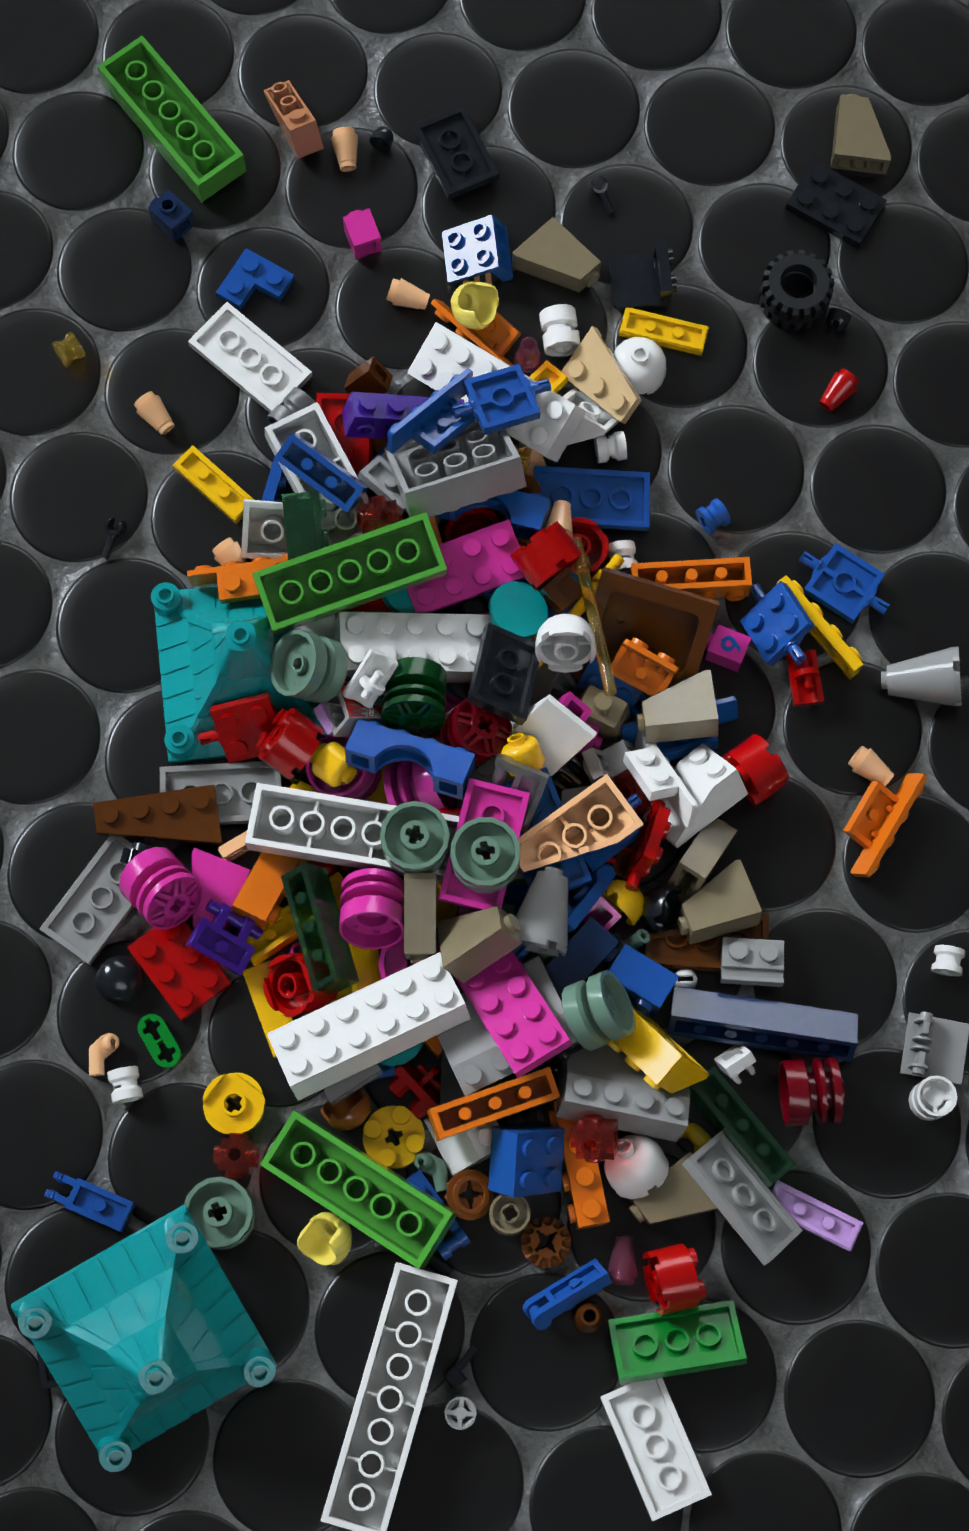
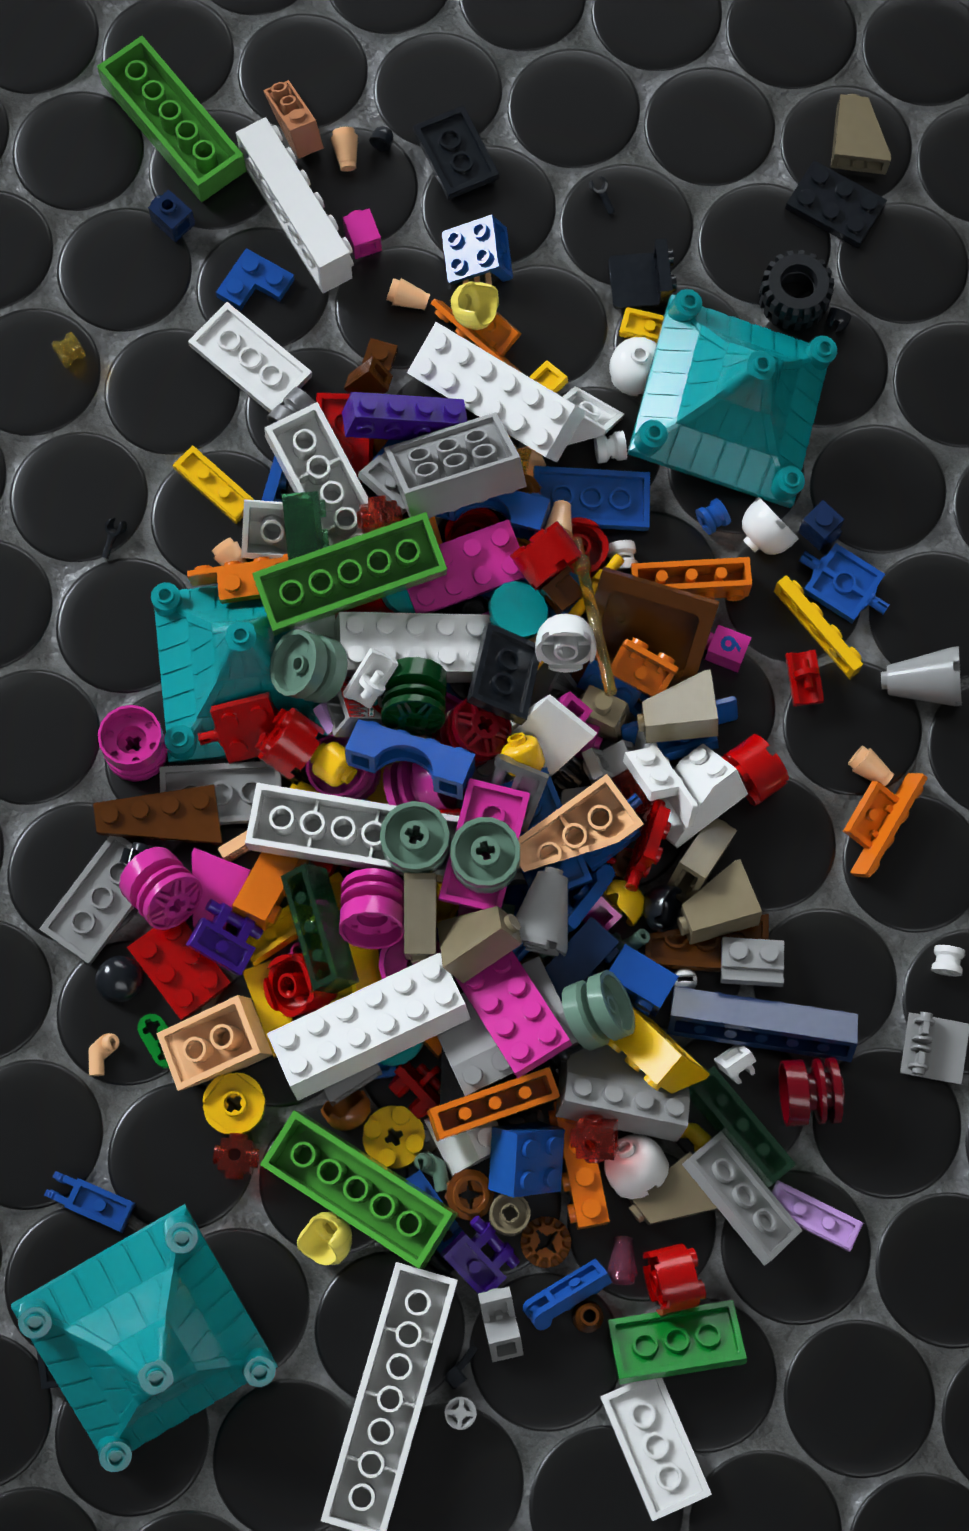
(125, 1085): white wheel -> none
(127, 728): none -> dark pink wheel
(154, 412): light nougat cone -> none
(214, 1042): none -> light nougat slope
(225, 1194): sand green wheel -> none
(295, 205): none -> white brick
(321, 472): blue brick -> none
(382, 351): none -> reddish brown plate
(433, 421): blue bracket -> none
(472, 1264): none -> dark purple plate
(500, 1324): none -> light grey brick
(501, 399): blue plate -> none
(528, 355): clear pink cone -> none
(557, 258): dark tan slope -> none
(559, 330): white wheel -> none
(600, 377): tan wing -> none
(730, 401): none -> teal piece
(766, 529): none -> white cylinder
(777, 623): blue plate -> none
(821, 526): none -> dark blue brick
(839, 389): red cone -> none
(932, 1098): white wheel -> none

